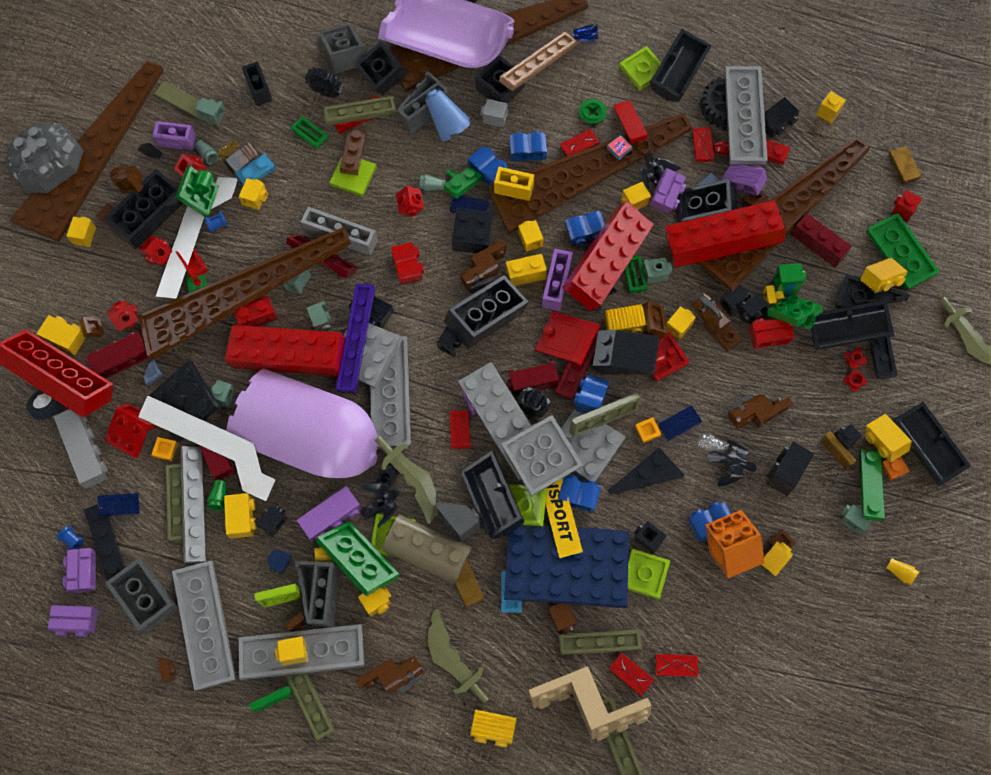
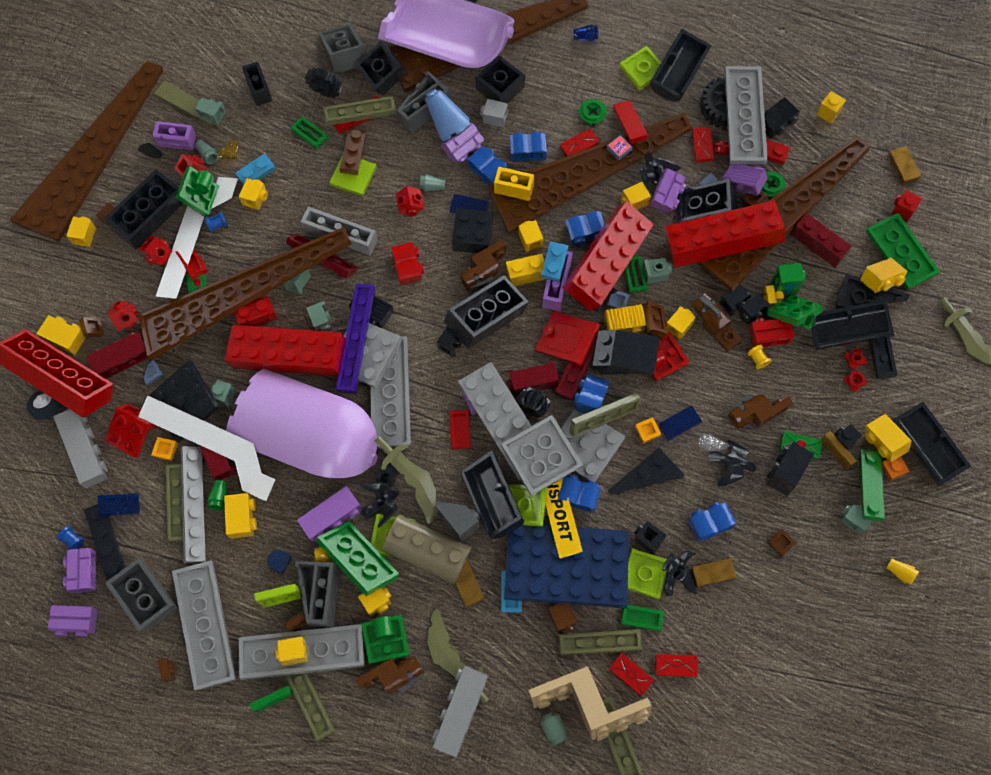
(43, 157): dark grey rock -> none
(127, 178): reddish brown plate -> none
(240, 157): leg -> none
(272, 520): black brick -> none
(385, 639): none -> green plate
(460, 710): none -> light grey brick
(461, 182): green plate -> none
(462, 144): none -> medium lavender brick
(493, 728): yellow brick -> none
(538, 61): medium nougat tile -> none
(554, 261): none -> dark azure plate
(554, 728): none -> sand green brick
(617, 300): none -> sand blue tile
(642, 618): none -> green tile
(677, 570): none -> black animal
(714, 572): none -> pearl gold tile
(734, 543): orange brick -> none
(759, 357): none -> yellow bush
(777, 558): yellow brick -> none
(779, 184): none -> green gear
(811, 444): none -> green tile

